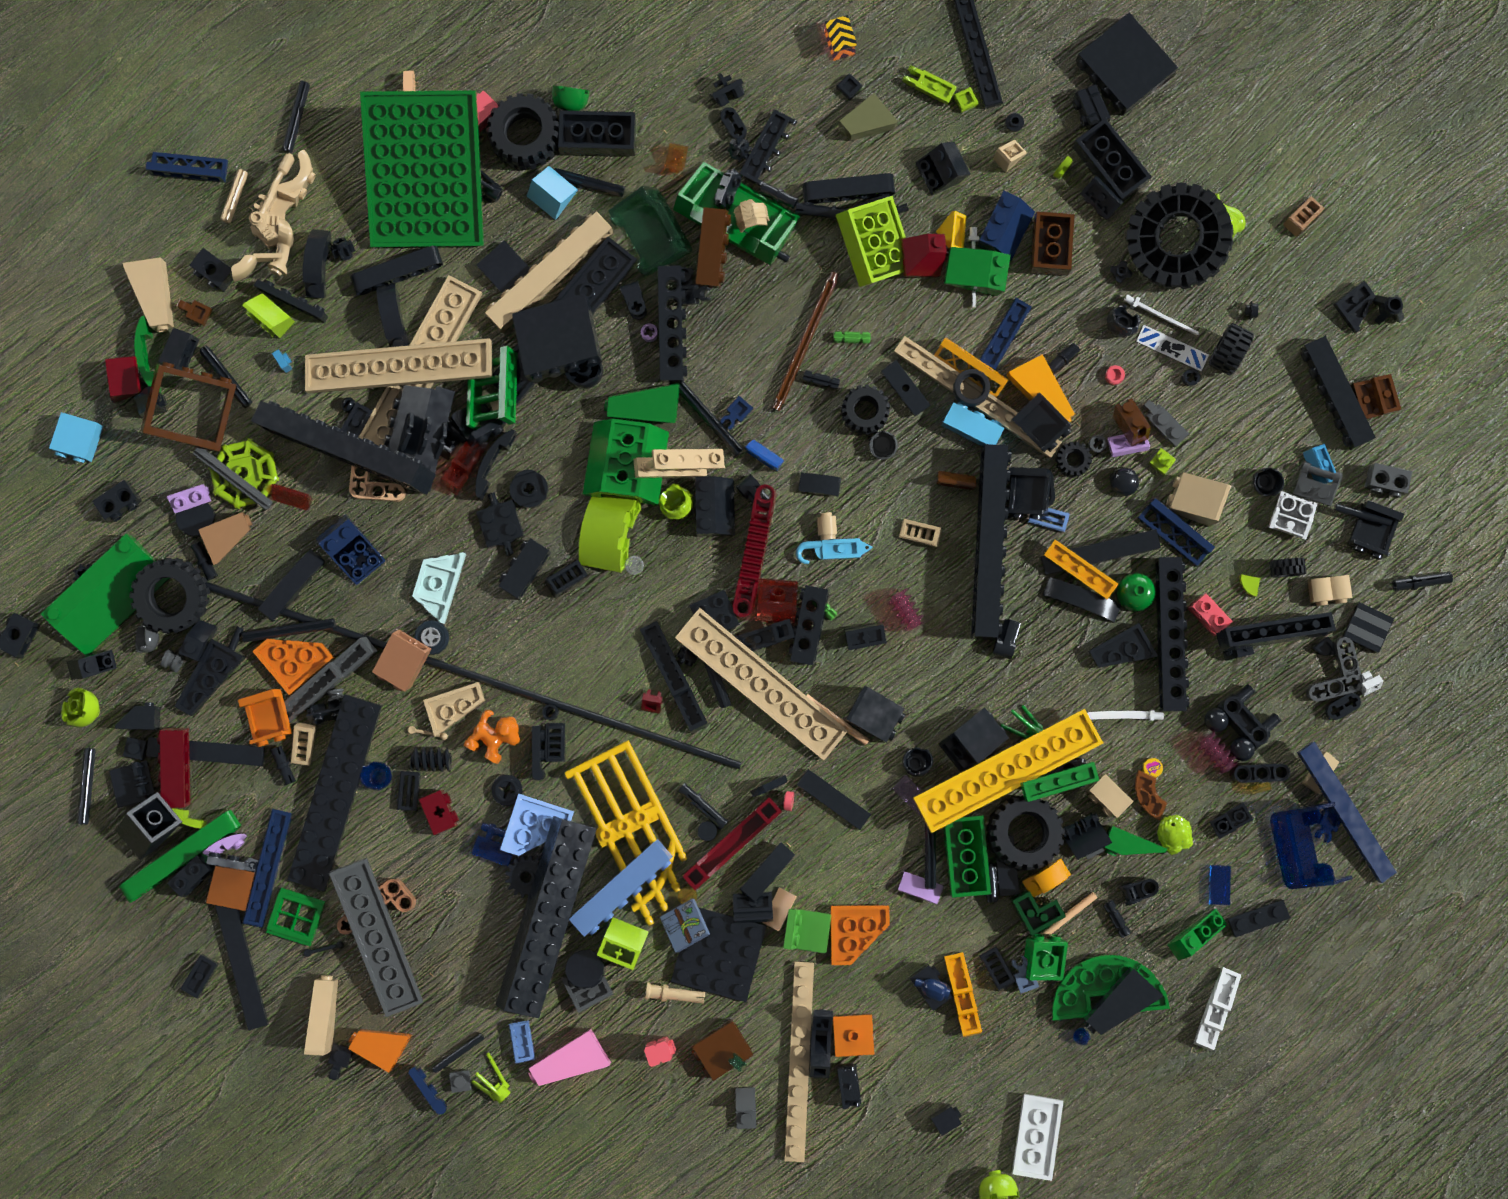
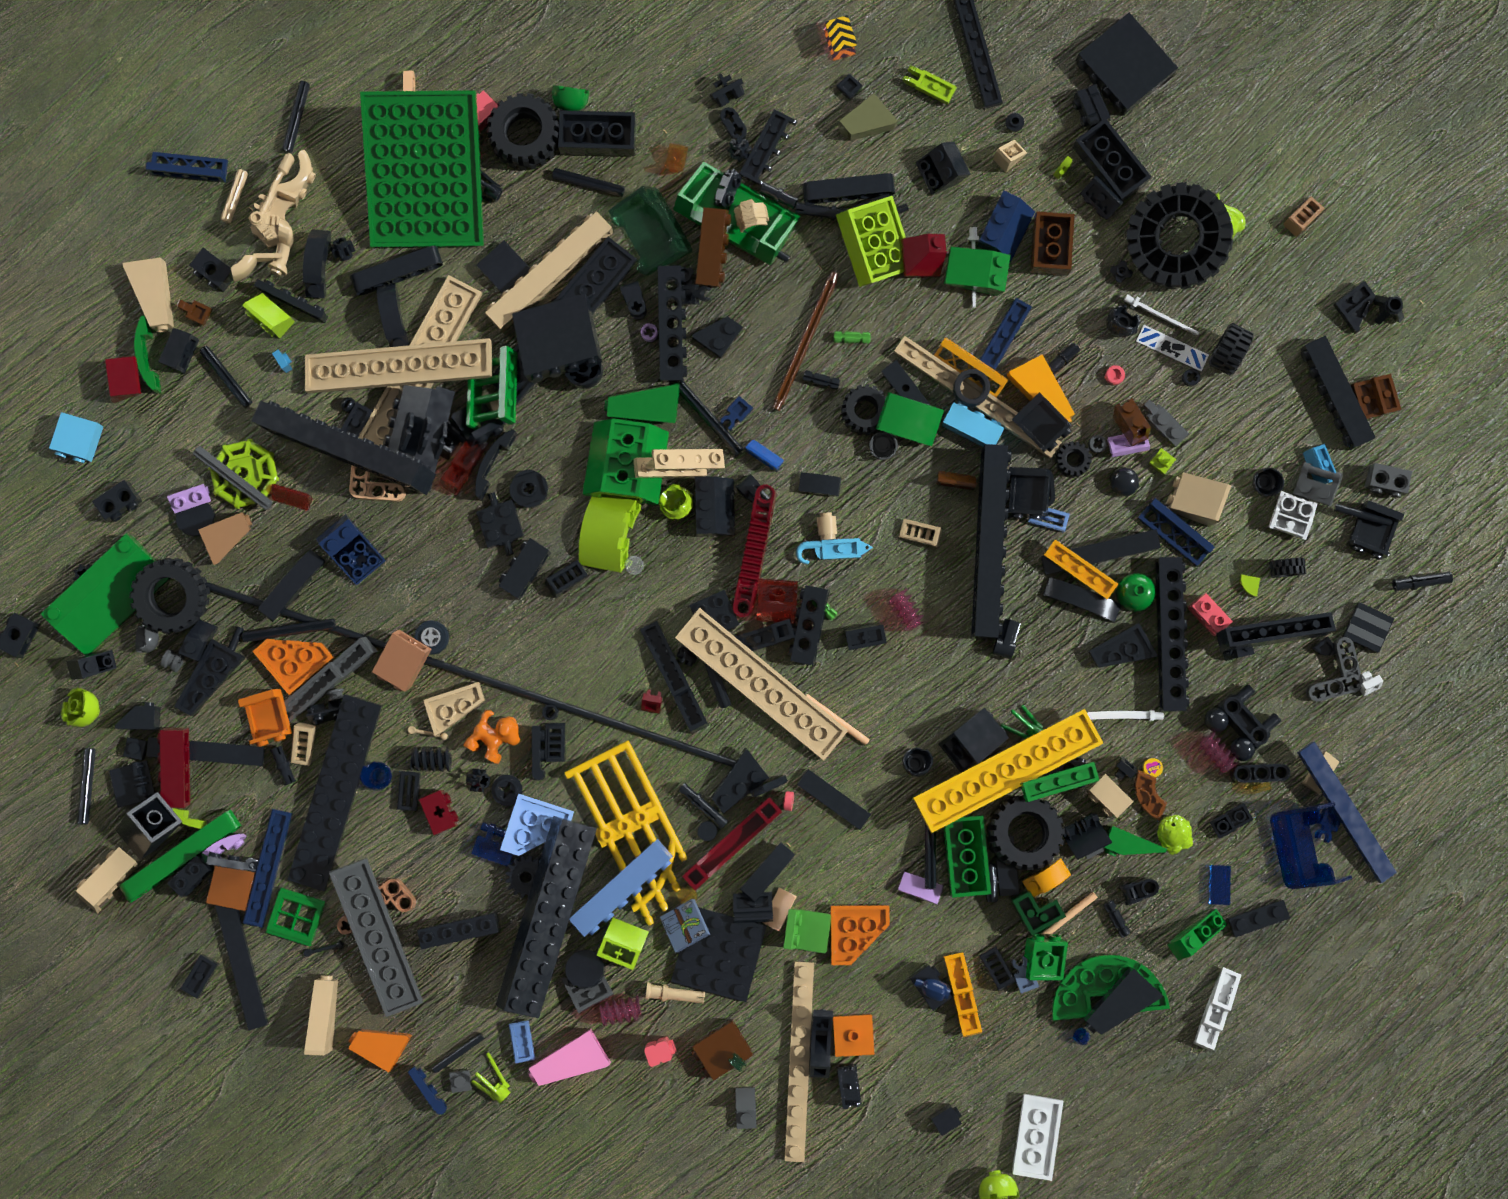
(106, 878): none -> tan wedge
(141, 401): black slope -> none
(187, 373): reddish brown window -> none
(204, 561): black pin -> none
(339, 1057): black plate -> none
(438, 584): light aqua wing -> none
(459, 930): none -> black brick
(477, 780): none -> black gear
(551, 192): medium azure slope -> none
(620, 1011): none -> clear pink piece
(718, 336): none -> black wing
(742, 778): none -> black wing
(875, 715): black slope -> none
(907, 791): slope -> none
(909, 419): none -> green slope
(954, 229): yellow slope -> none
(966, 100): lime tile -> none
(1125, 768): none -> black tile
(1251, 310): black plate -> none
(1330, 589): tan brick -> none
(1340, 703): black beam -> none

